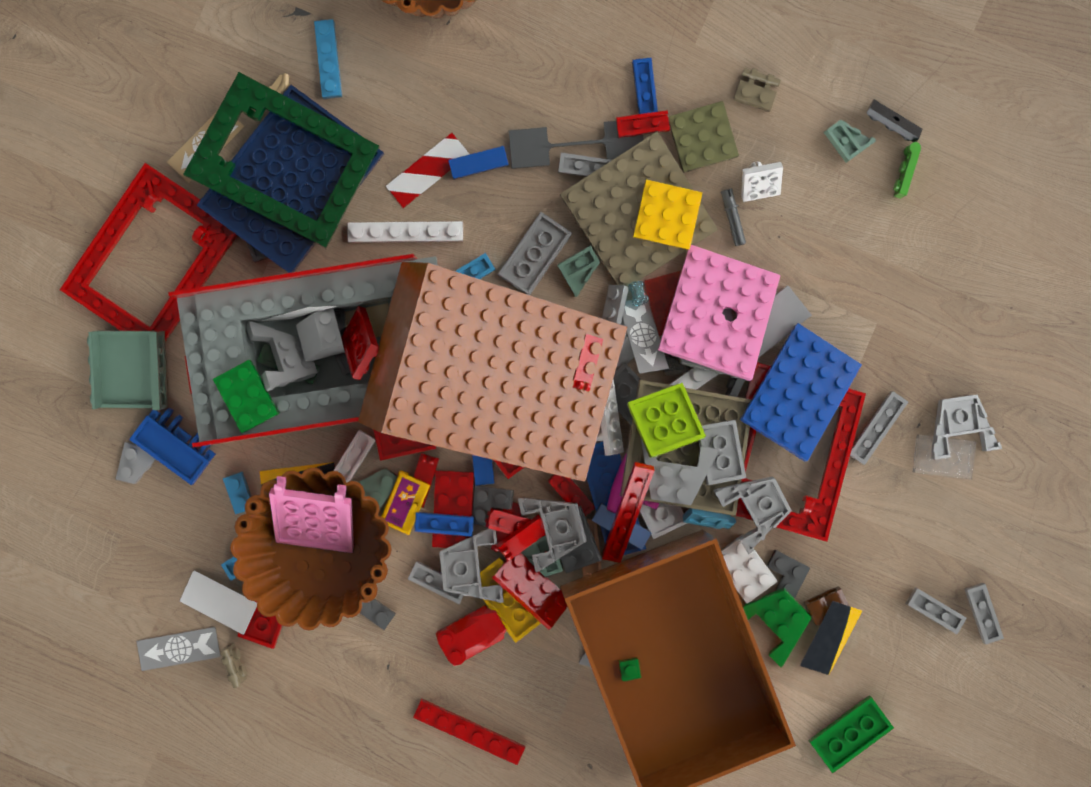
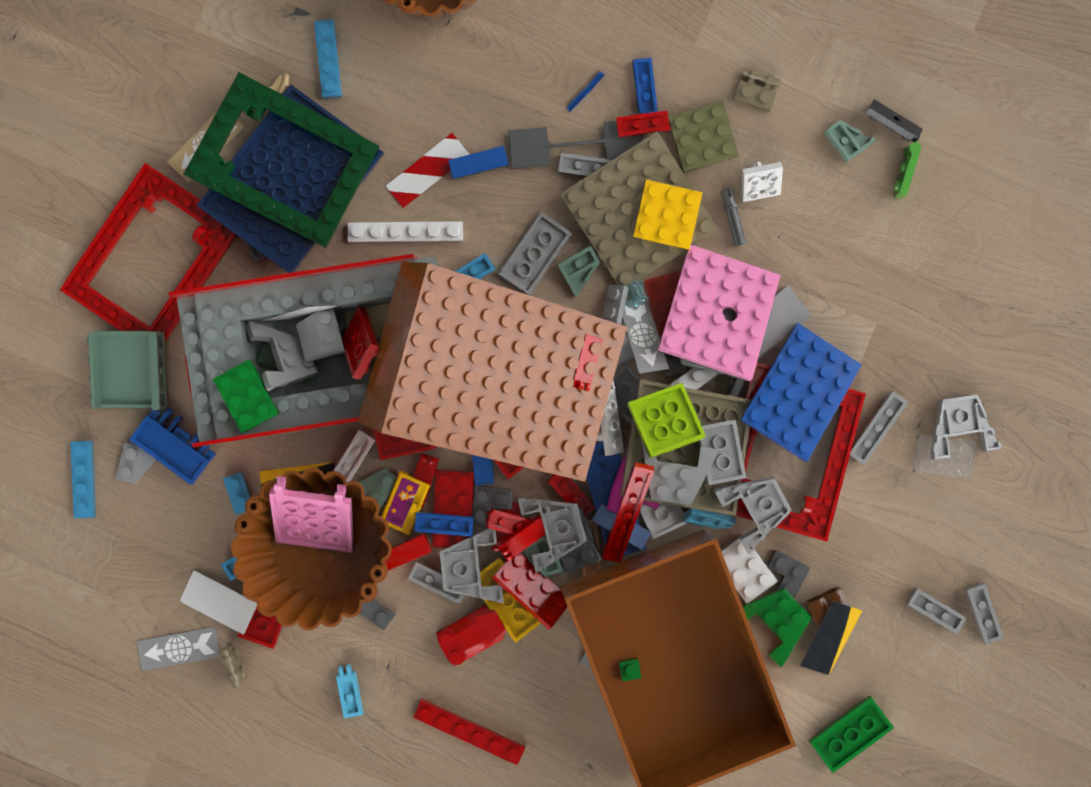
(83, 479): none -> dark azure plate
(349, 692): none -> medium azure hinge
(408, 551): none -> red slope
(586, 91): none -> blue piece

